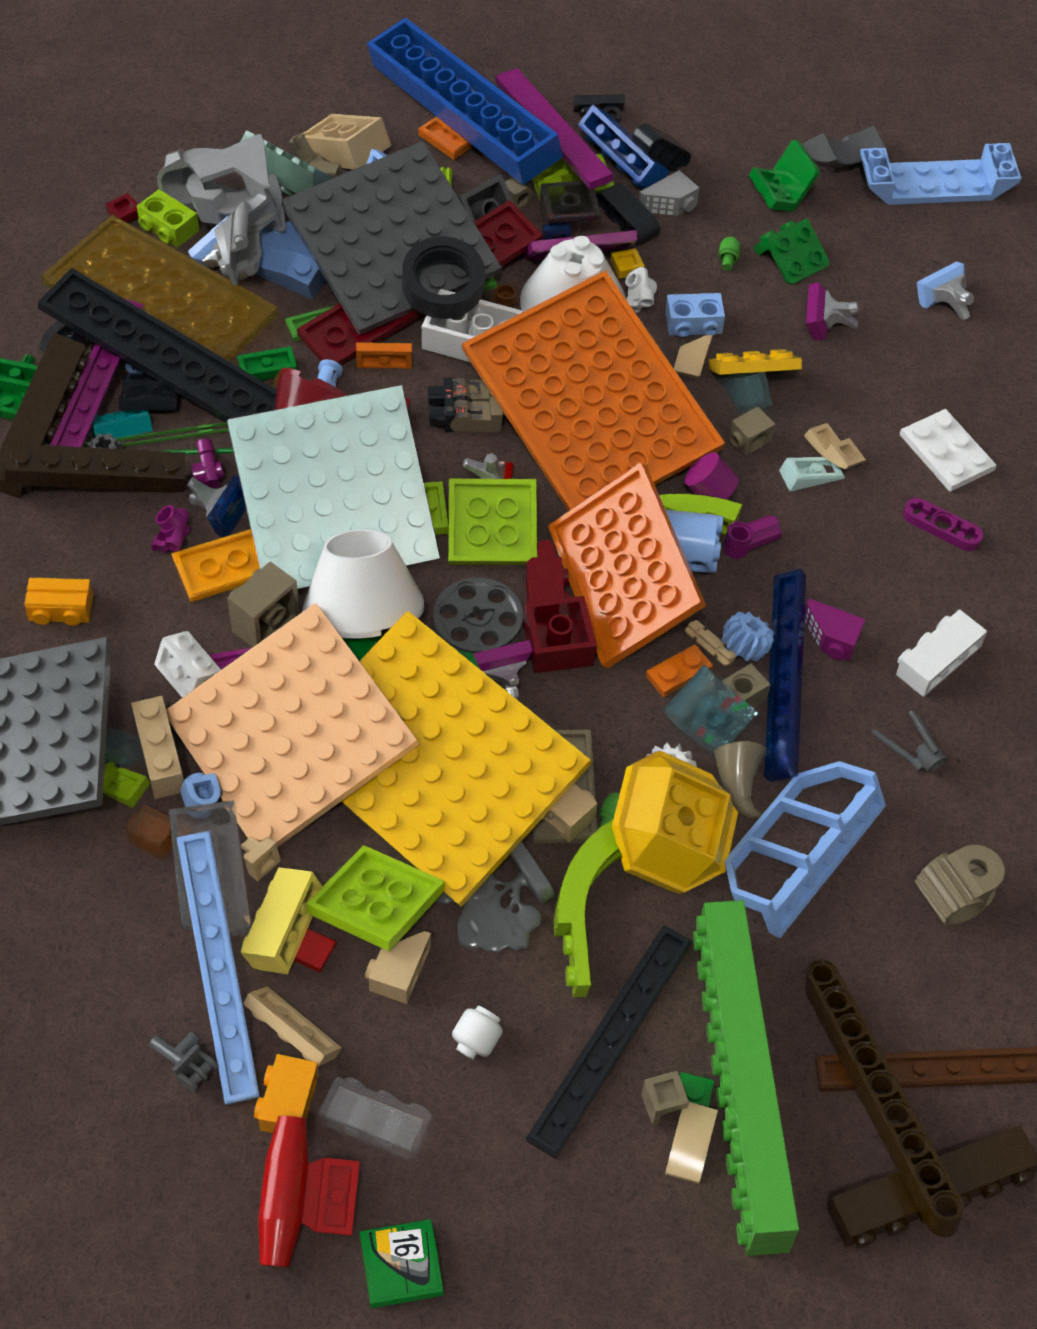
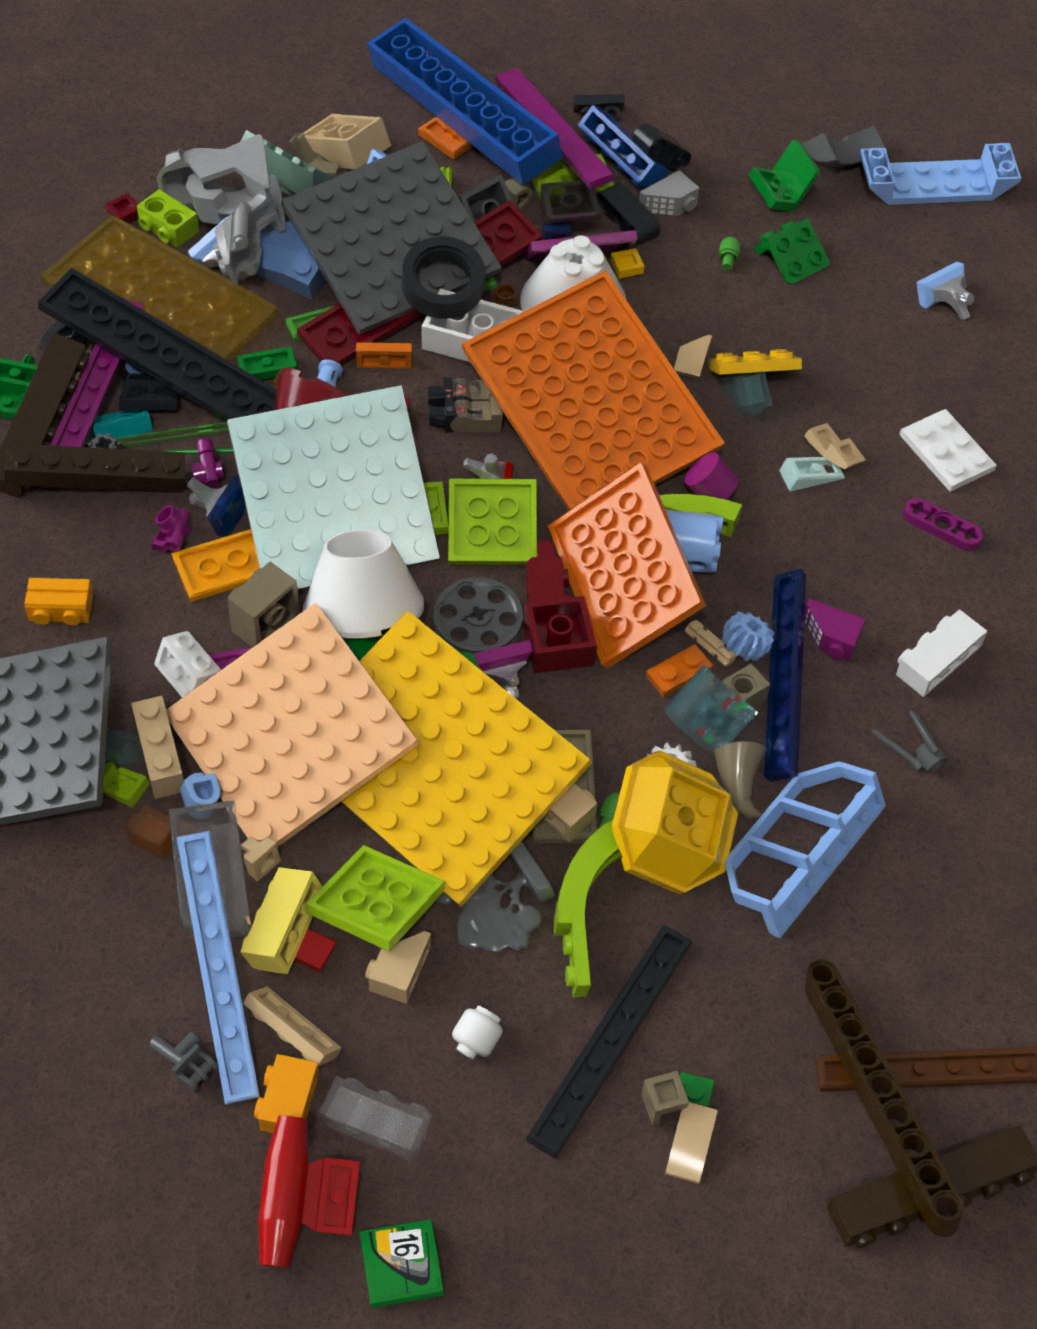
(640, 289): white plate -> none
(694, 314): light blue brick -> none
(746, 1081): bright green brick -> none
(747, 536): magenta piece -> none
(751, 431): dark tan brick -> none
(825, 311): piece -> none
(957, 887): dark tan piece -> none

